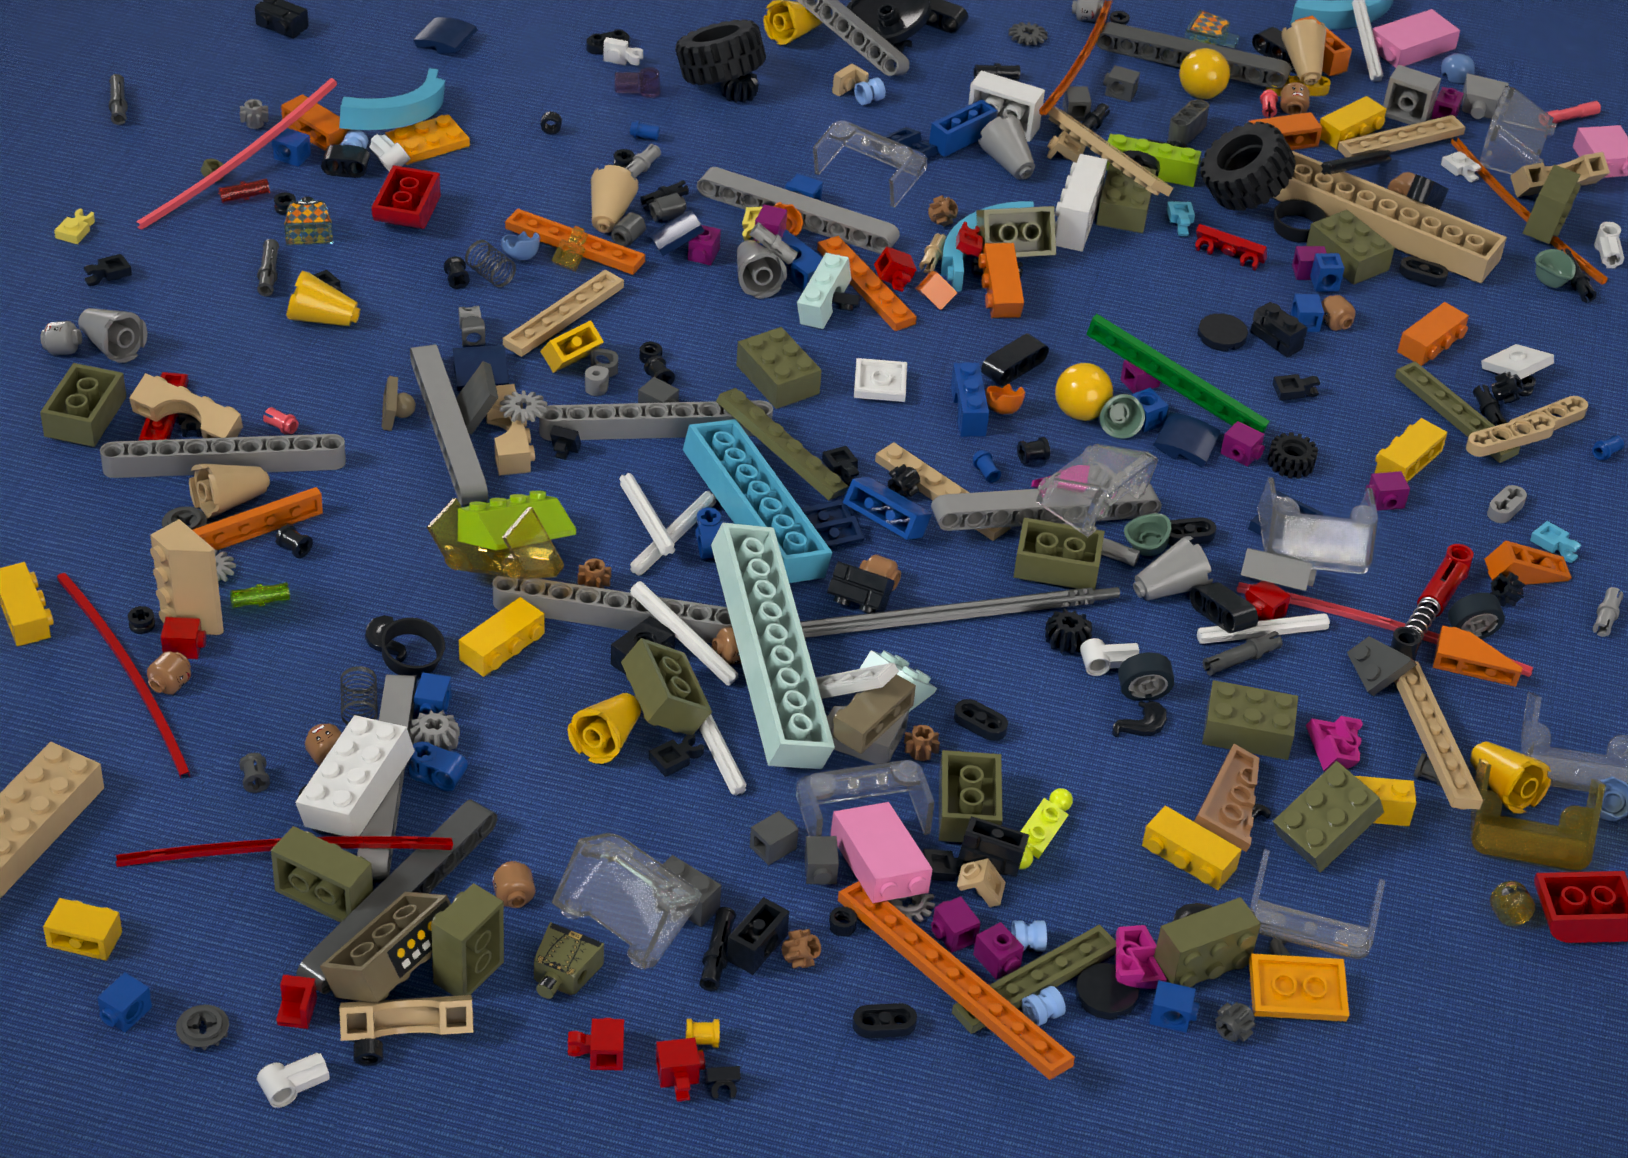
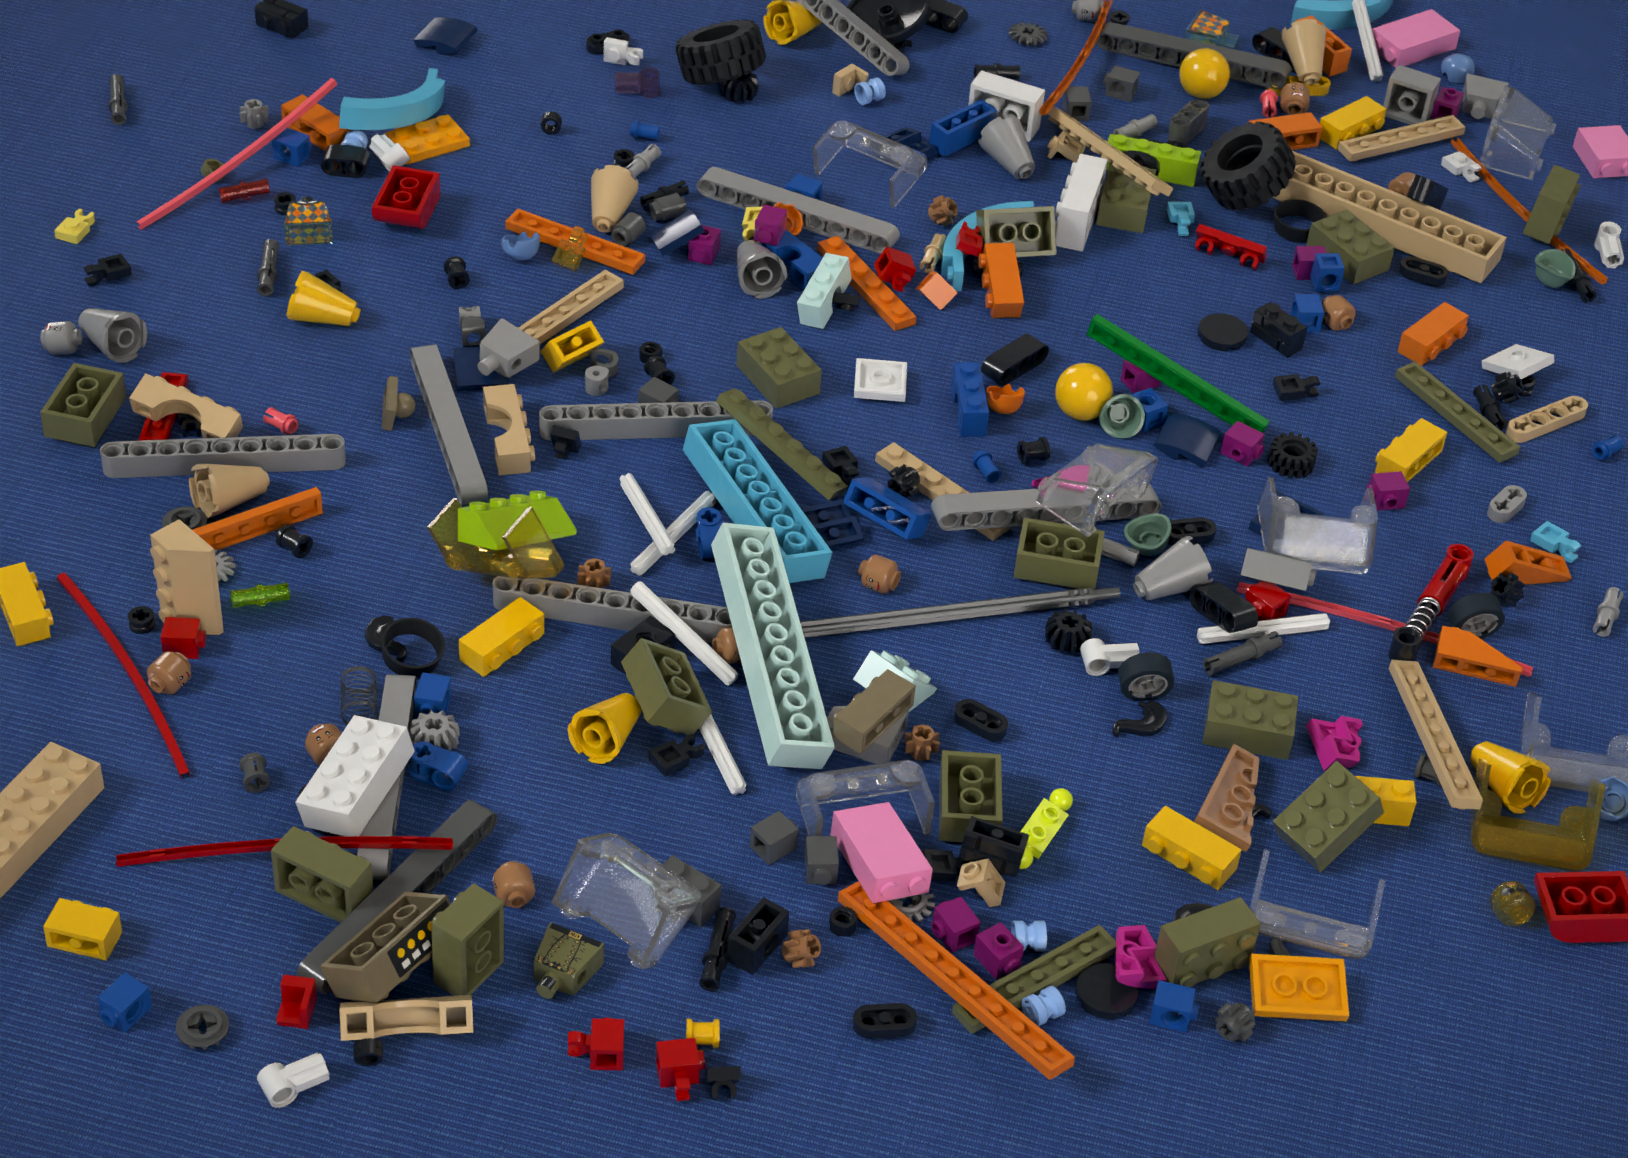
(477, 396): dark grey tile -> none
(497, 265): dark grey piece -> none
(507, 350): none -> light grey torso
(534, 406): light grey gear -> none
(773, 243): light grey pin -> none
(856, 680): white tile -> none
(861, 587): black brick -> none
(1095, 118): black pin -> none
(1136, 127): none -> light grey pin
(1356, 162): black axle -> none
(1378, 664): dark grey wing -> none
(1485, 443): tan beam -> none
(1531, 178): tan arch -> none
(1581, 110): coral piece -> none

